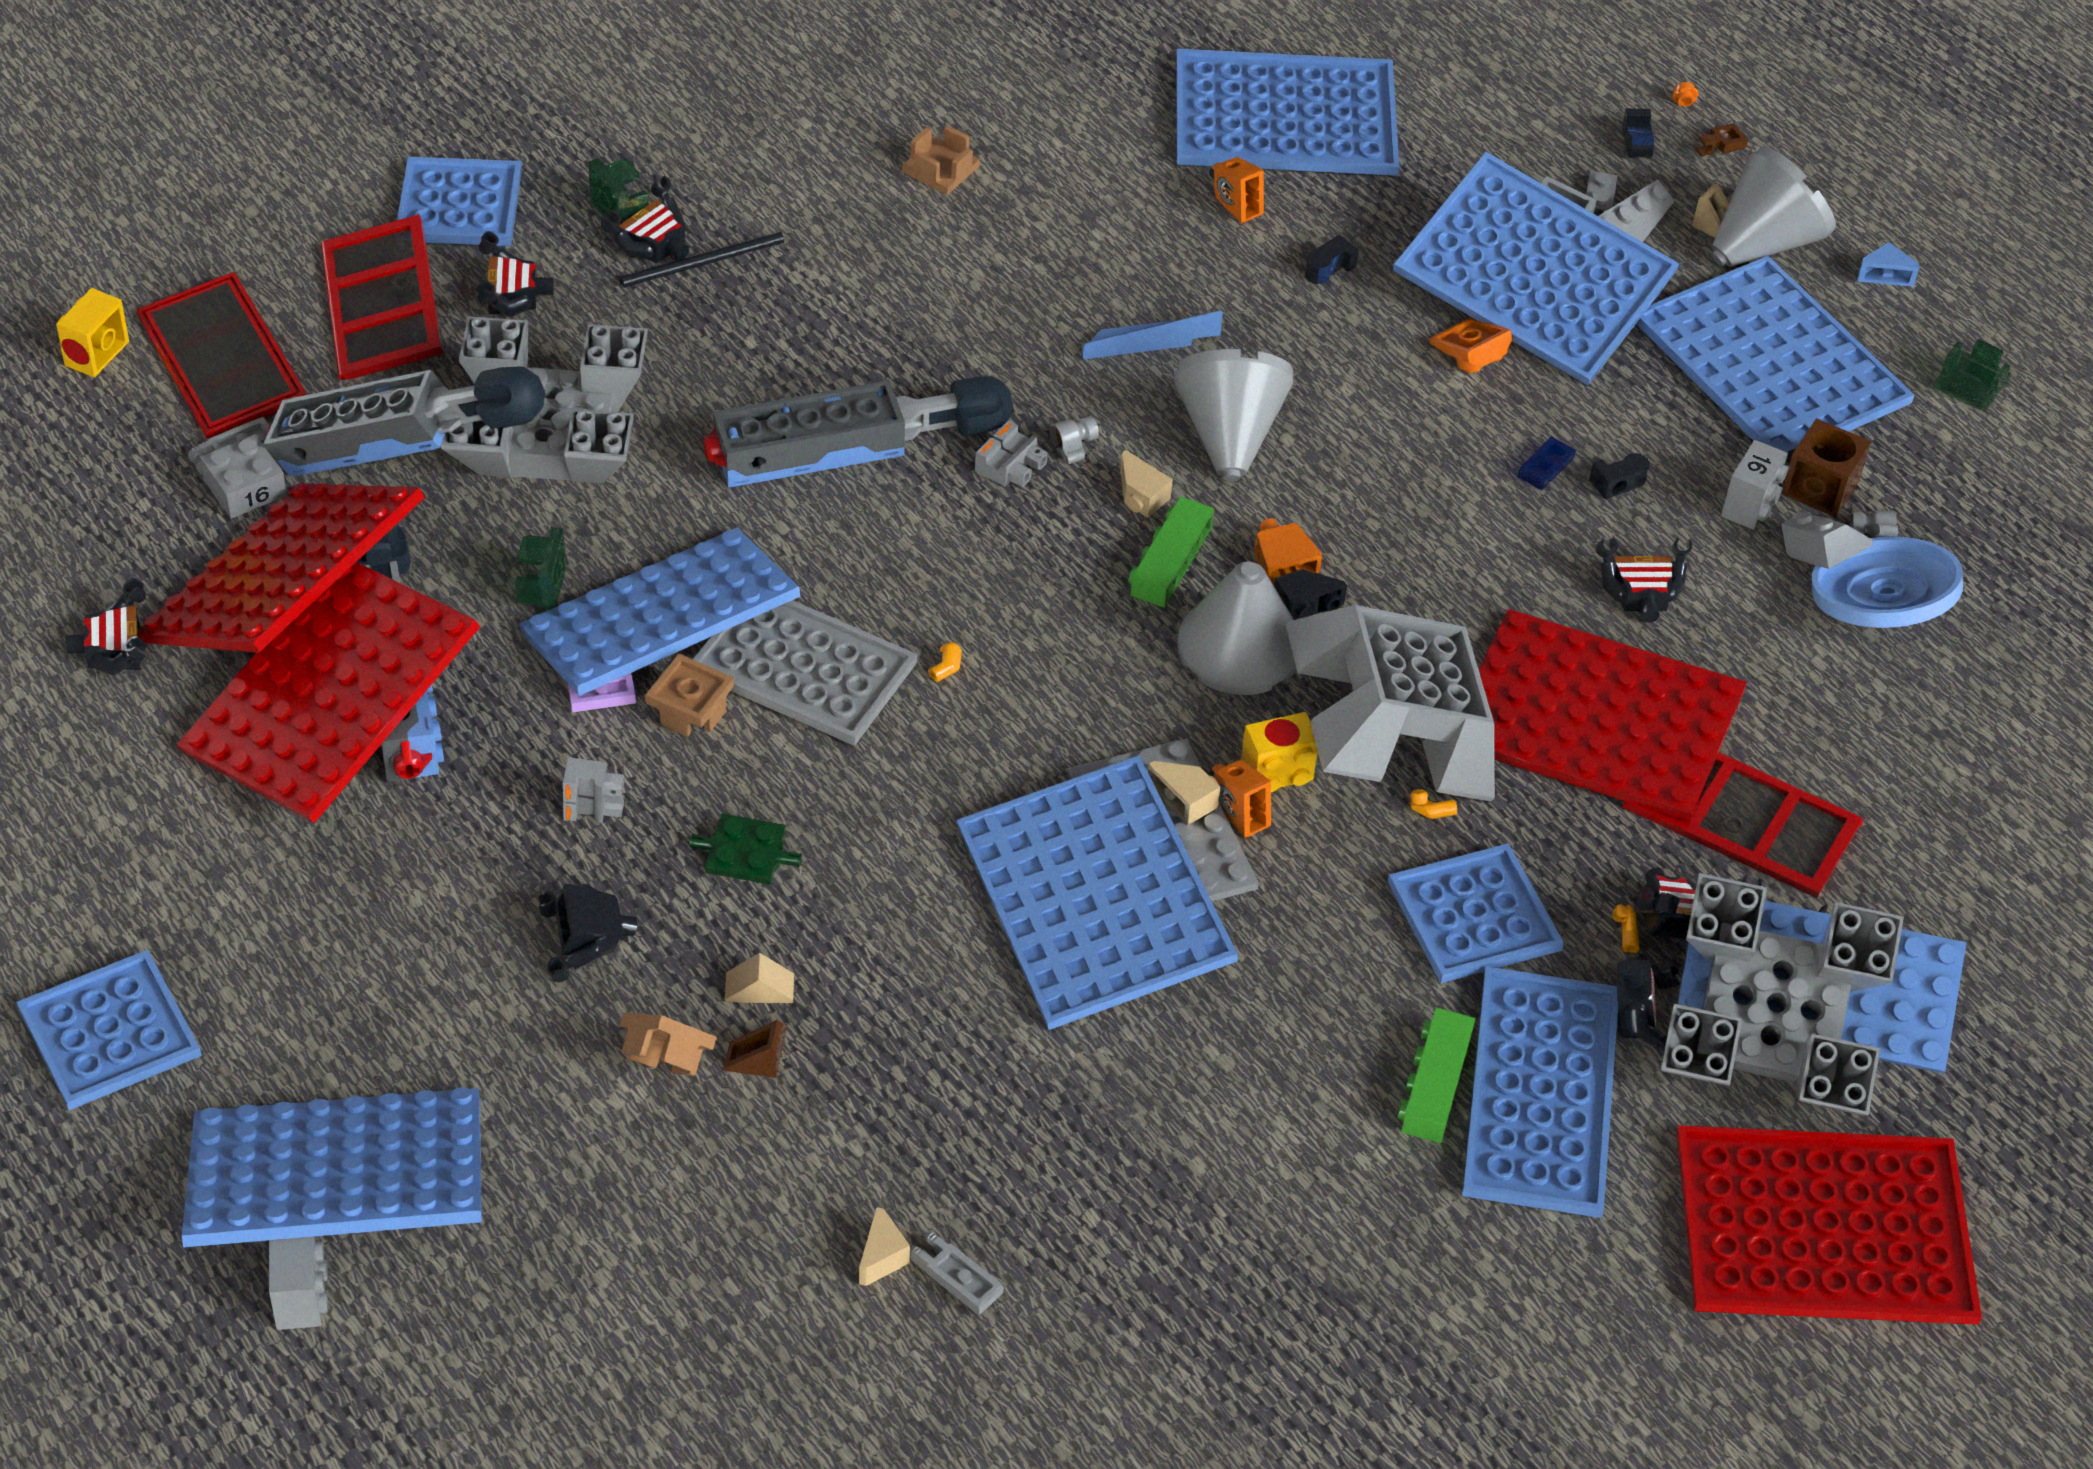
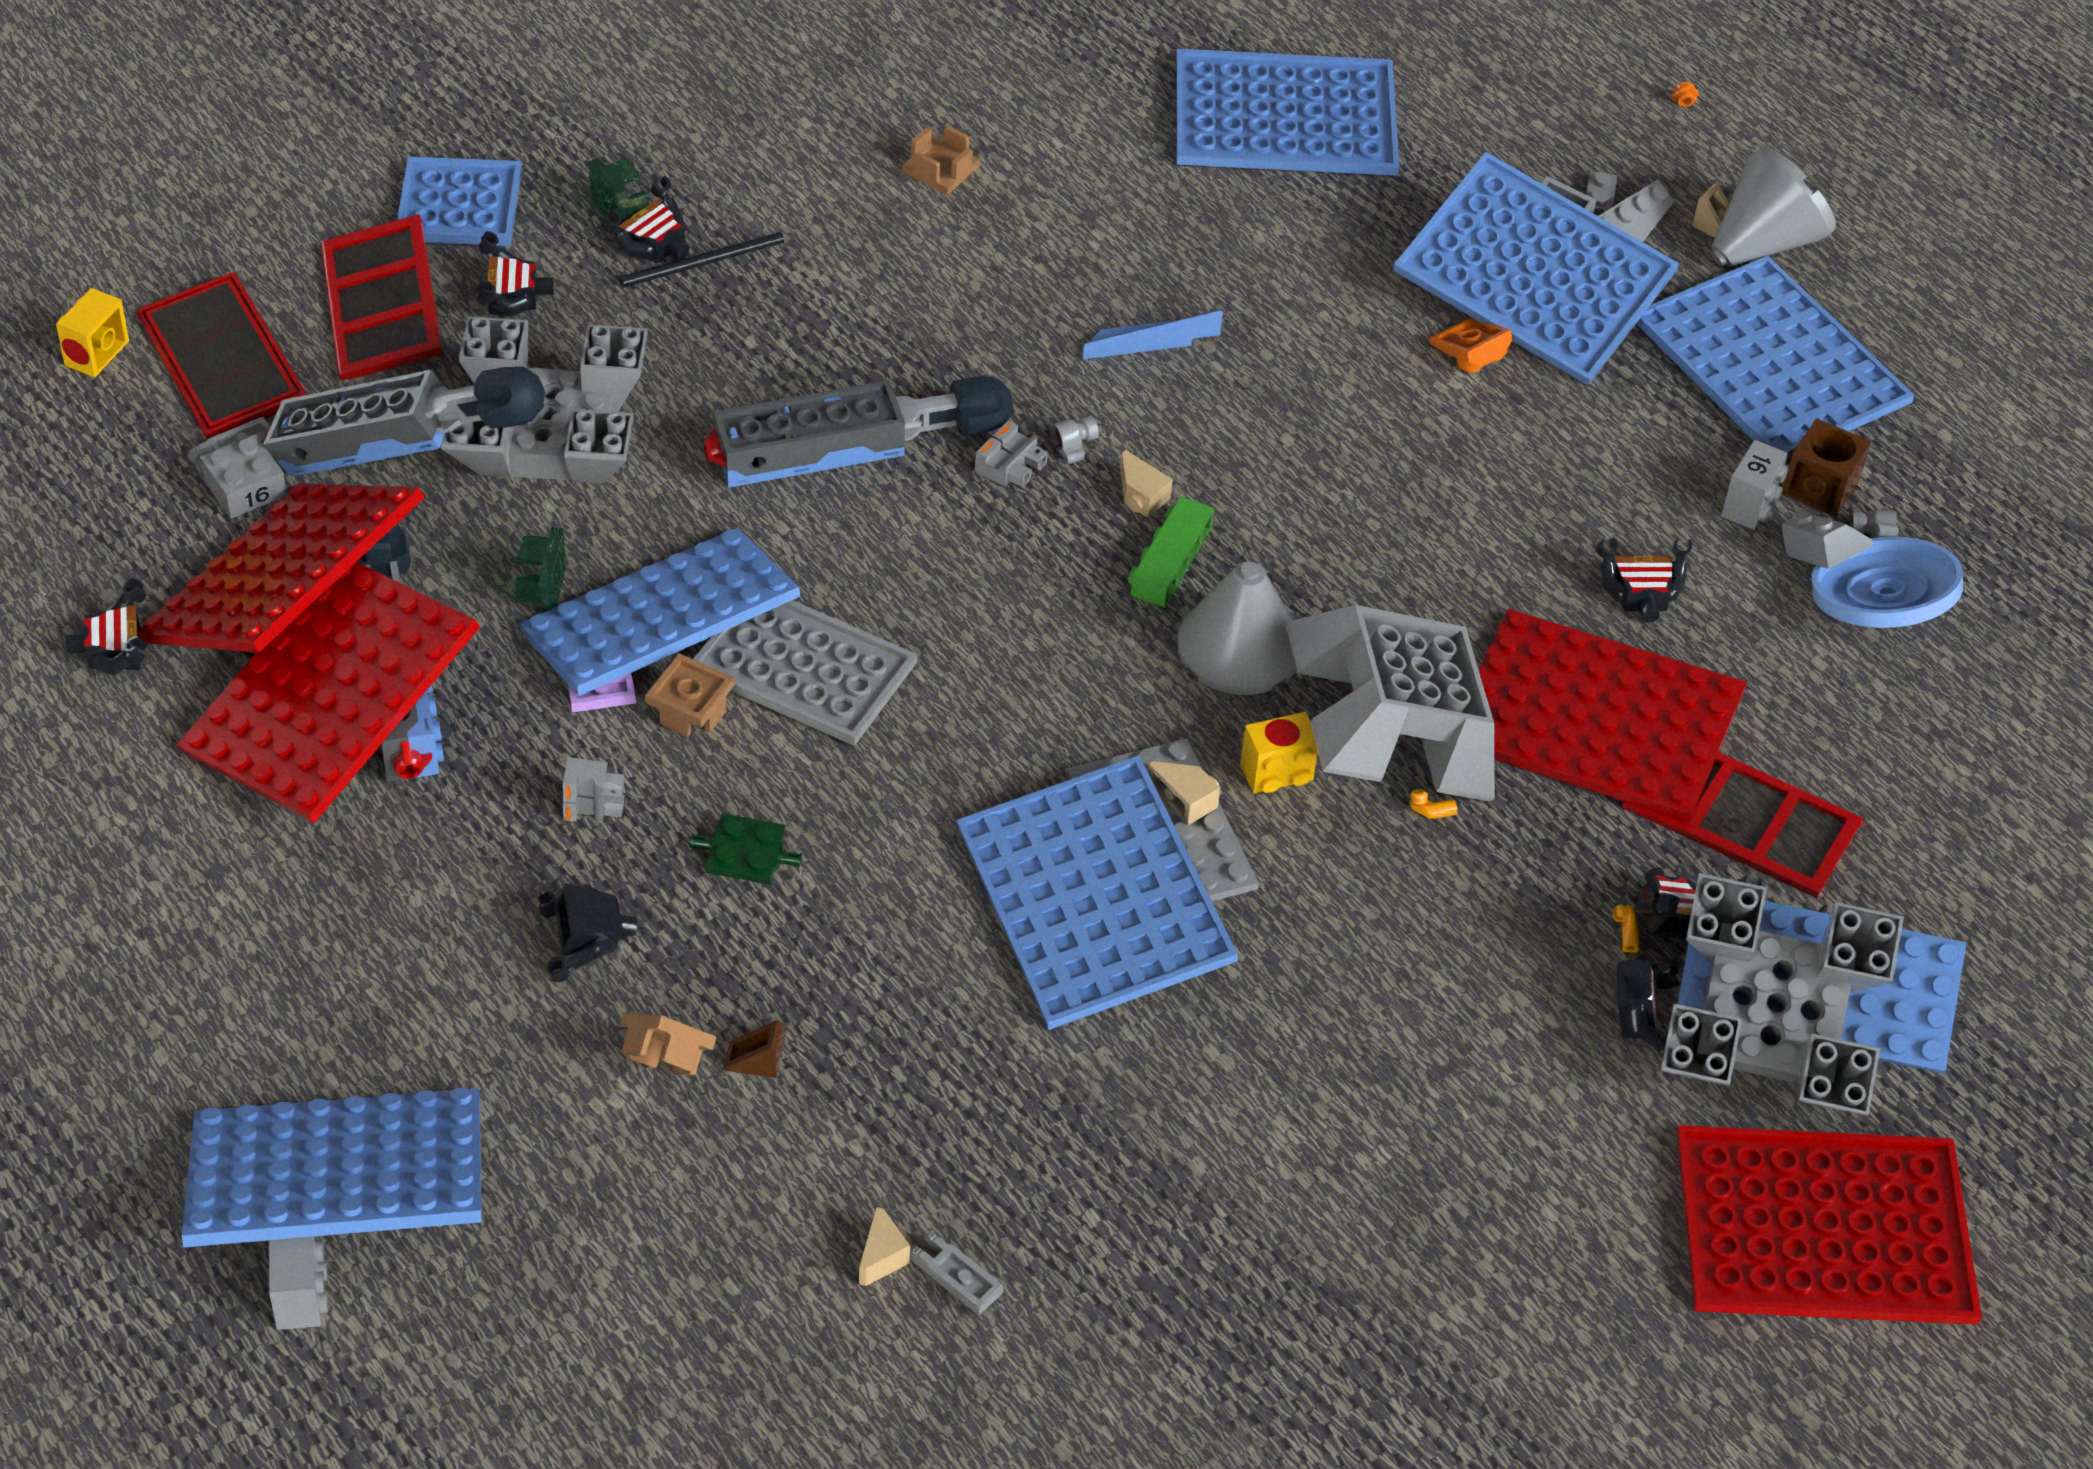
(108, 1029): medium blue plate -> none
(759, 982): tan slope -> none
(950, 662): light orange arm -> none
(1232, 403): light grey cone -> none
(1239, 188): orange torso -> none
(1244, 796): orange torso -> none
(1285, 549): orange torso -> none
(1310, 593): black slope -> none
(1329, 259): black leg -> none
(1437, 1075): bright green brick -> none
(1475, 913): medium blue plate -> none
(1542, 1092): medium blue plate -> none
(1546, 463): clear blue plate -> none
(1619, 476): black leg -> none
(1638, 133): black leg -> none
(1725, 138): reddish brown plate -> none
(1888, 266): medium blue slope -> none
(1973, 376): clear green panel -> none

